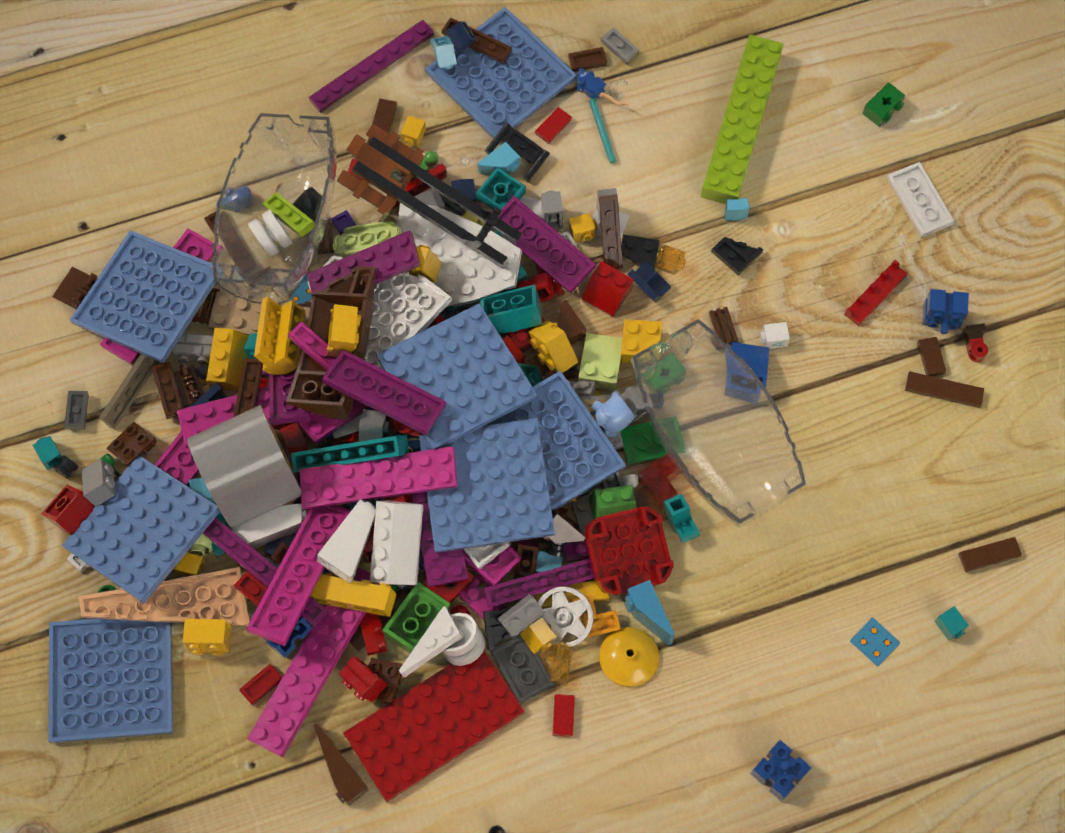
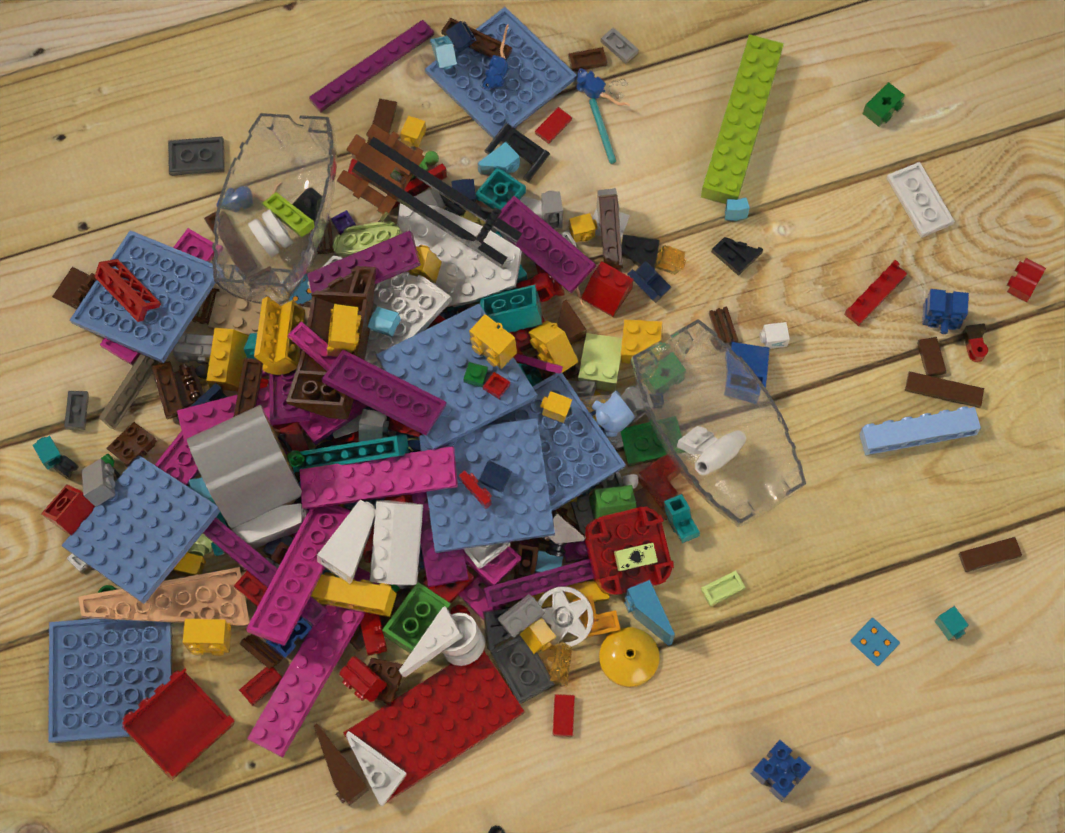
(122, 289): none -> red fence
(176, 724): none -> red panel
(196, 156): none -> dark grey tile
(261, 651): none -> reddish brown tile
(293, 454): none -> green hinge
(380, 772): none -> white wing
(384, 321): none -> medium azure piece
(470, 483): none -> red plate
(475, 374): none -> green plate
(492, 342): none -> yellow brick
(495, 476): none -> dark blue piece
(496, 385): none -> red tile
(498, 68): none -> blue animal
(538, 363): none -> dark pink tile
(556, 406): none -> yellow brick
(635, 556): none -> yellowish green tile
(713, 451): none -> white plate
(723, 588): none -> yellowish green tile
(919, 430): none -> light blue brick
(1026, 280): none -> red brick

